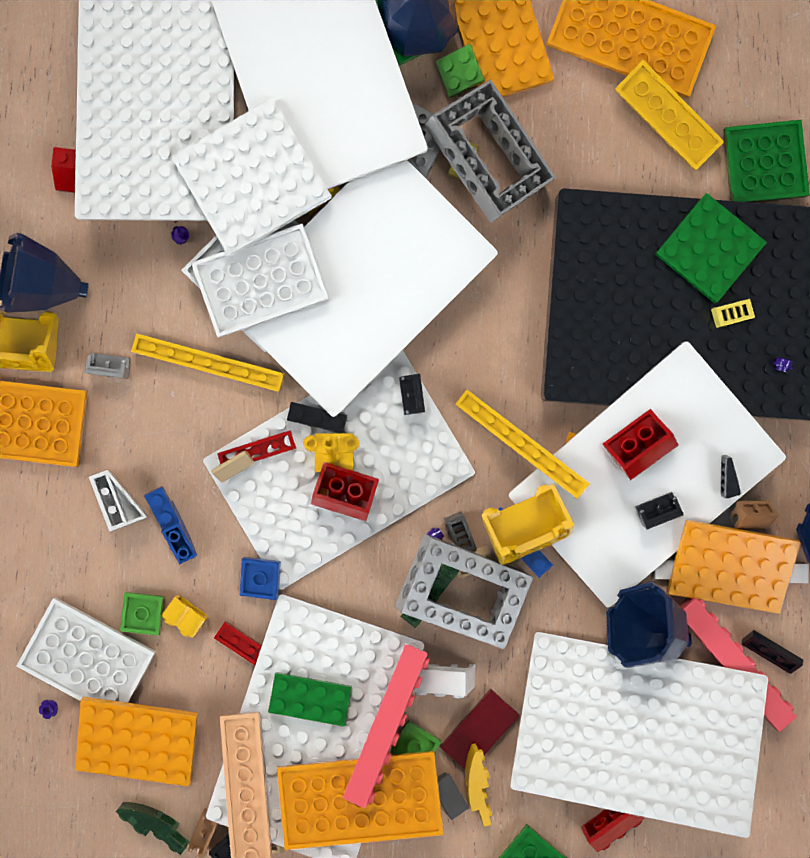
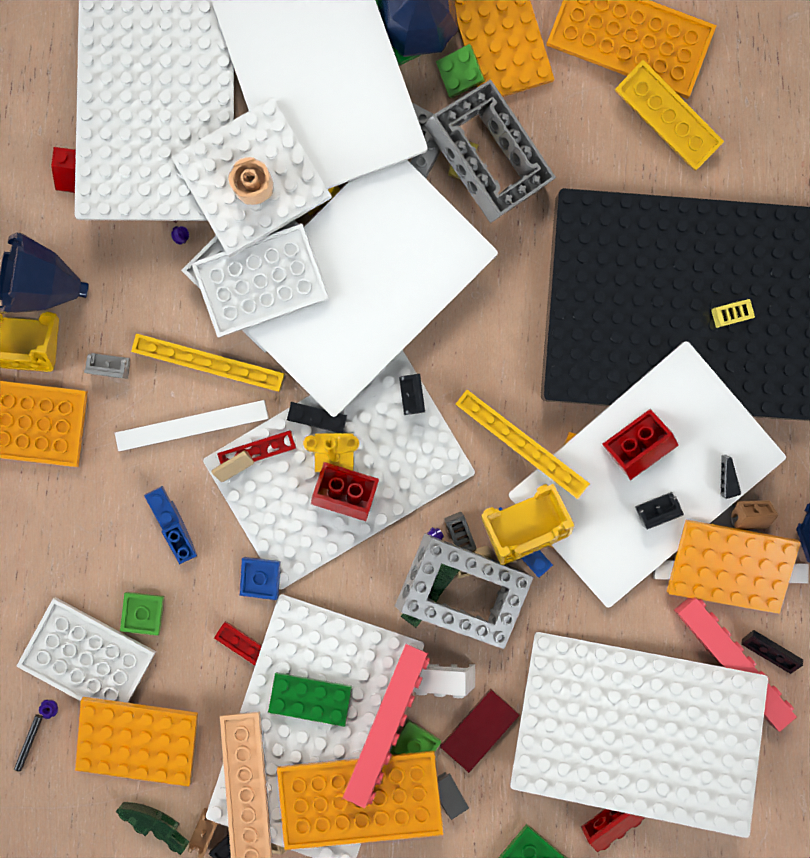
(28, 742): none -> black bar
(115, 501): white wedge -> none
(184, 616): yellow brick -> none
(191, 425): none -> white tile
(251, 192): none -> light nougat brick
(475, 784): yellow slope -> none
(646, 626): dark blue piece -> none
(710, 248): green plate -> none
(766, 161): green plate -> none
(783, 364): dark purple plate -> none

